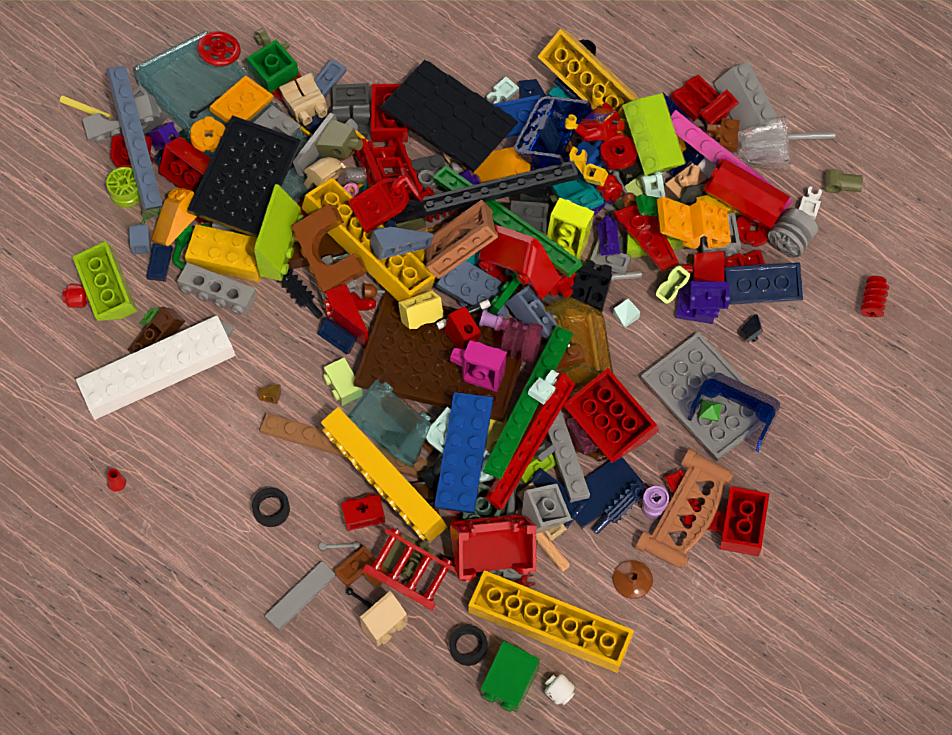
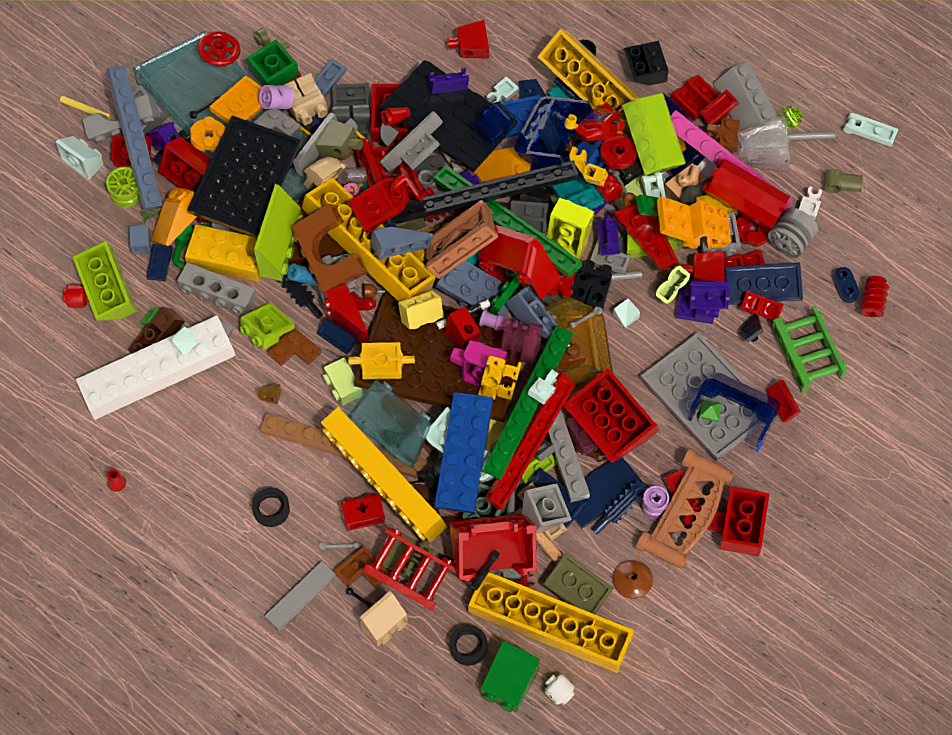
(79, 156): none -> light aqua slope
(184, 340): none -> light aqua slope
(265, 325): none -> lime plate
(276, 97): none -> lavender wheel
(294, 343): none -> dark orange plate
(301, 274): none -> dark azure hinge
(381, 360): none -> yellow plate
(388, 134): none -> dark grey tile
(394, 115): none -> red cone
(415, 145): none -> light grey bracket
(448, 82): none -> dark purple hinge
(471, 41): none -> red torso
(484, 571): none -> black piece
(491, 386): none -> yellow piece
(494, 122): none -> clear blue brick
(577, 585): none -> olive tile
(597, 310): none -> light grey hinge
(647, 63): none -> black slope
(762, 306): none -> red slope
(788, 405): none -> red plate
(792, 115): none -> clear neon green gear
(795, 361): none -> bright green fence
(846, 283): none -> dark blue plate
(870, 129): none -> light aqua plate

